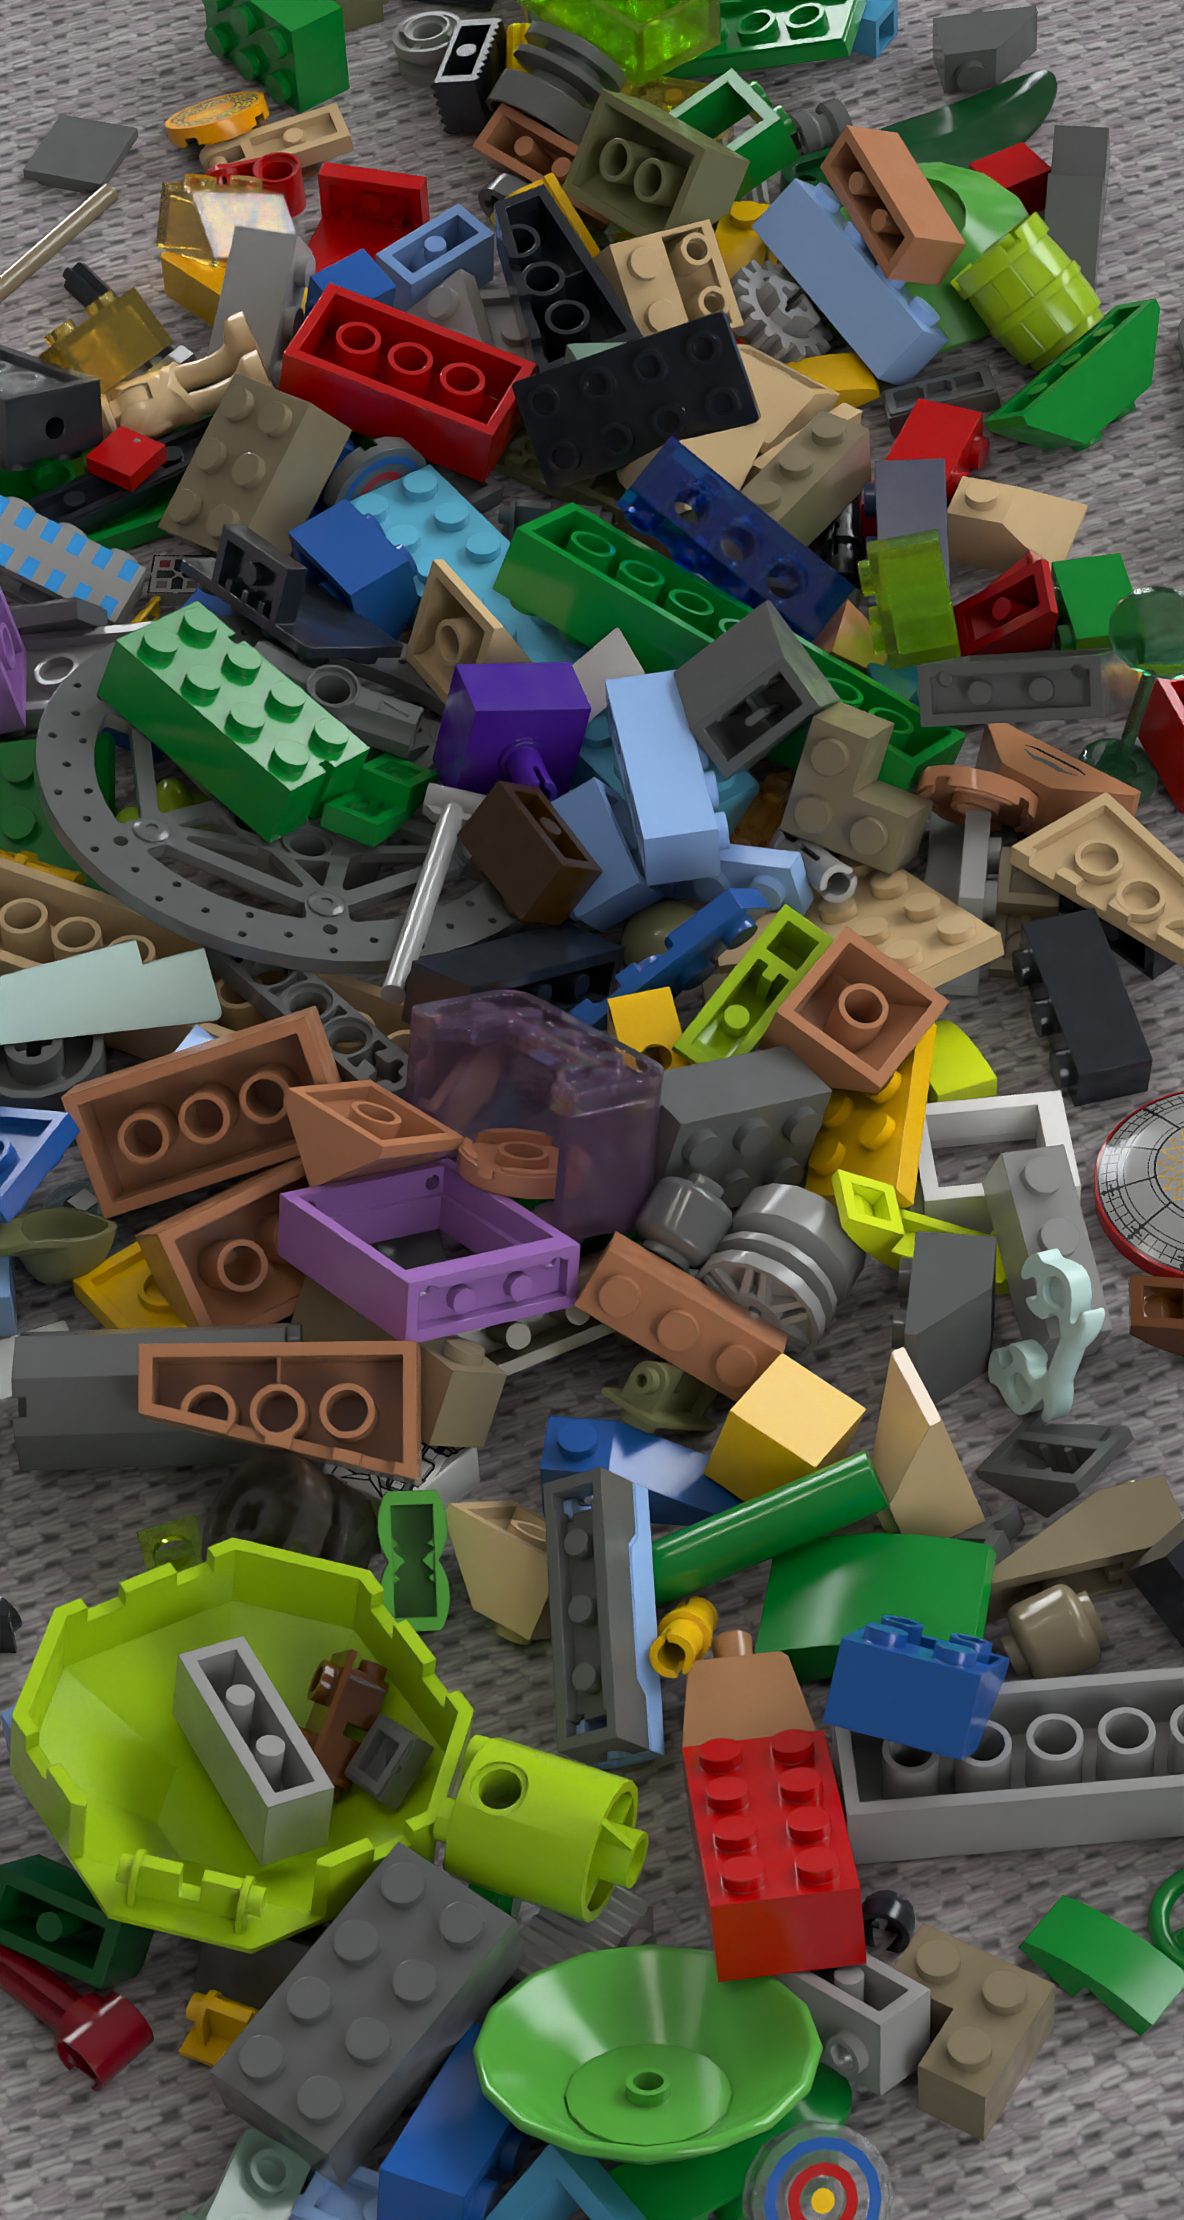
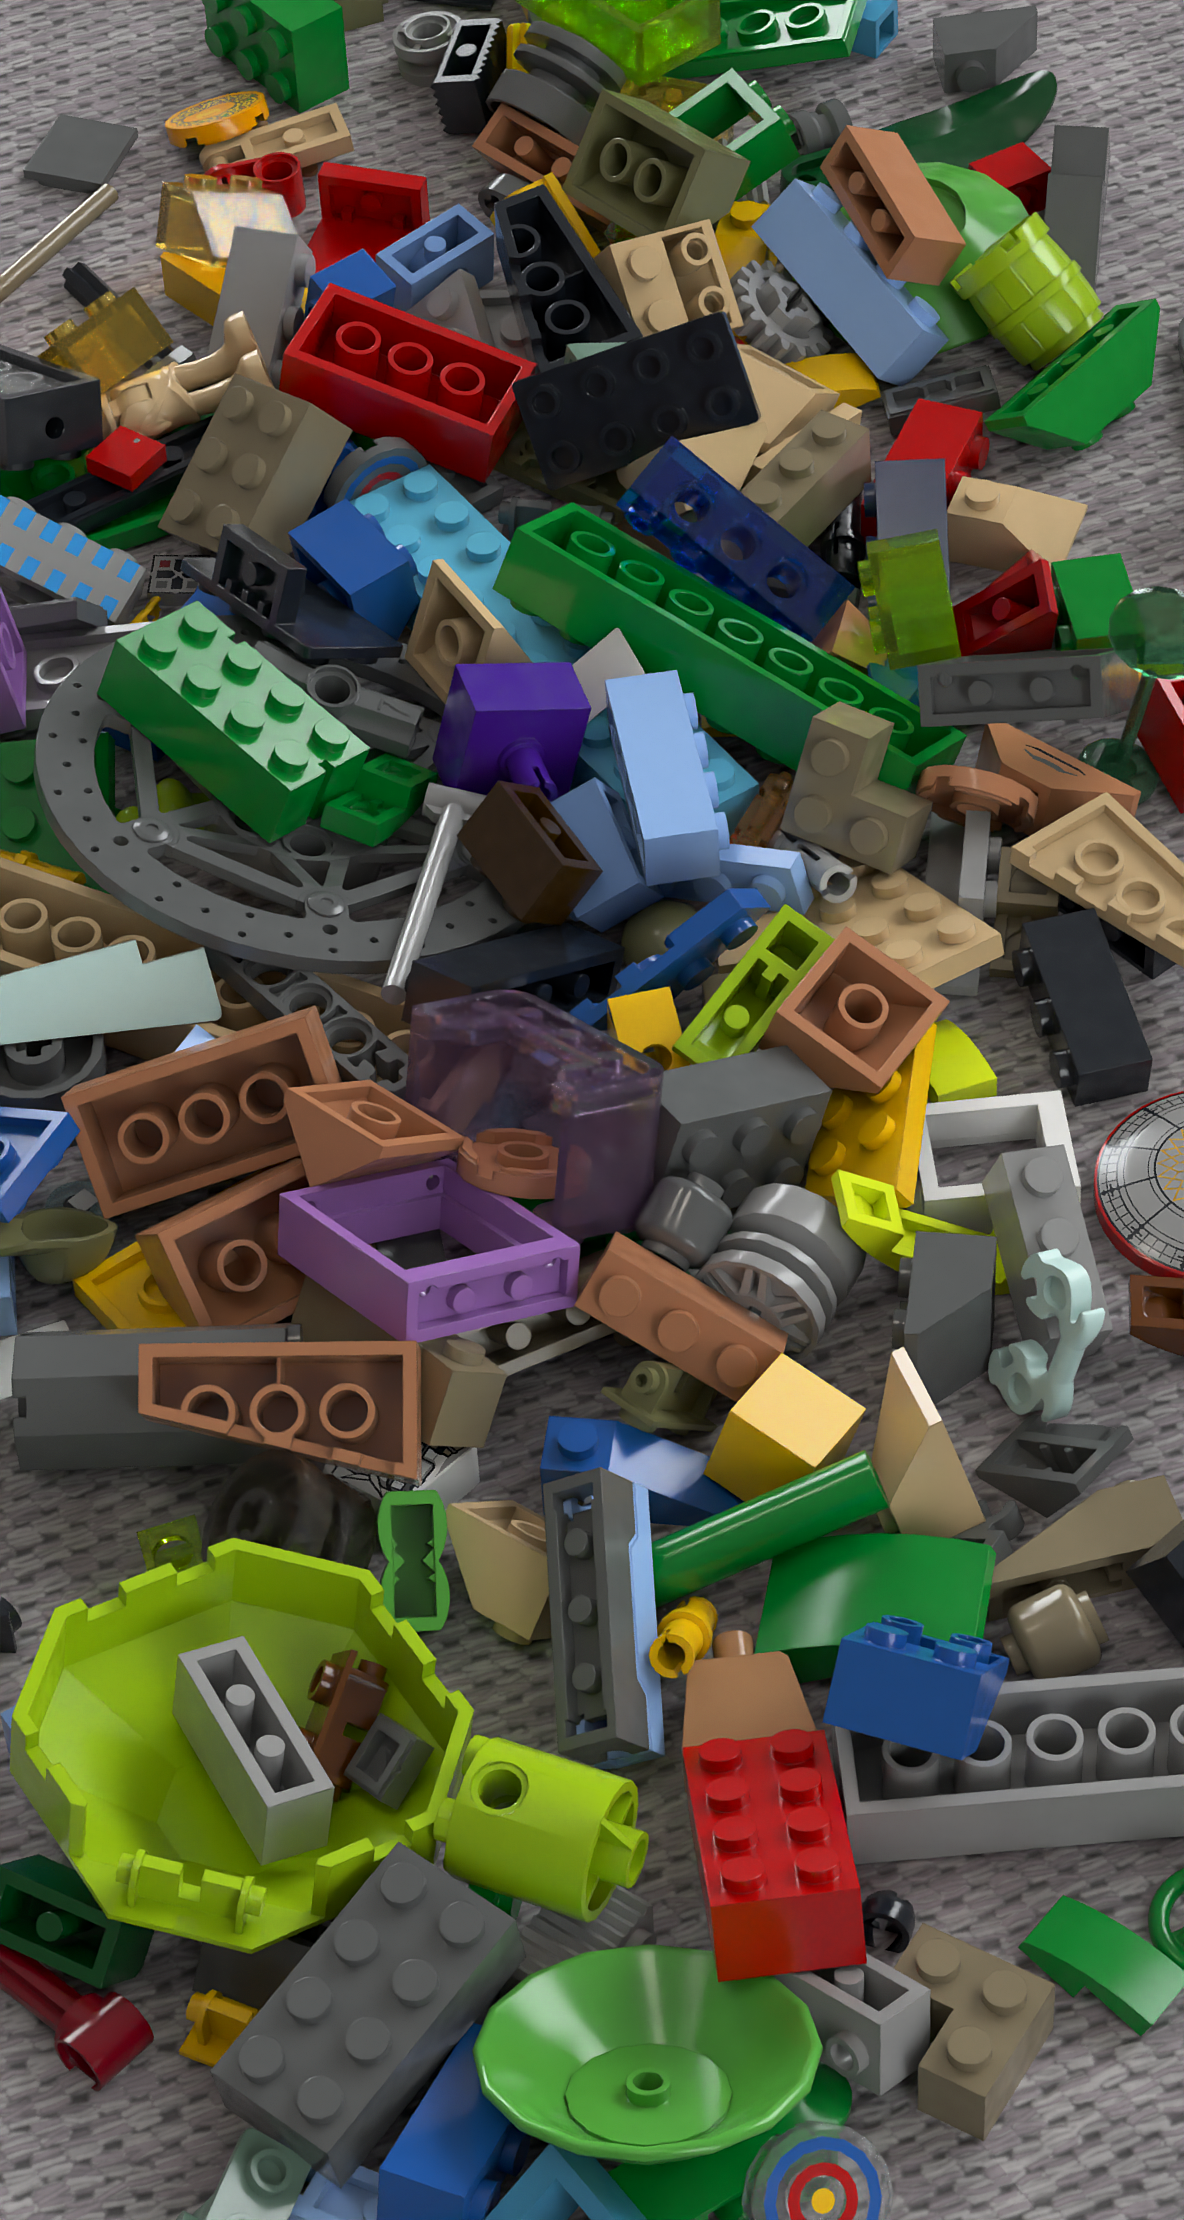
(751, 691): dark grey slope -> none

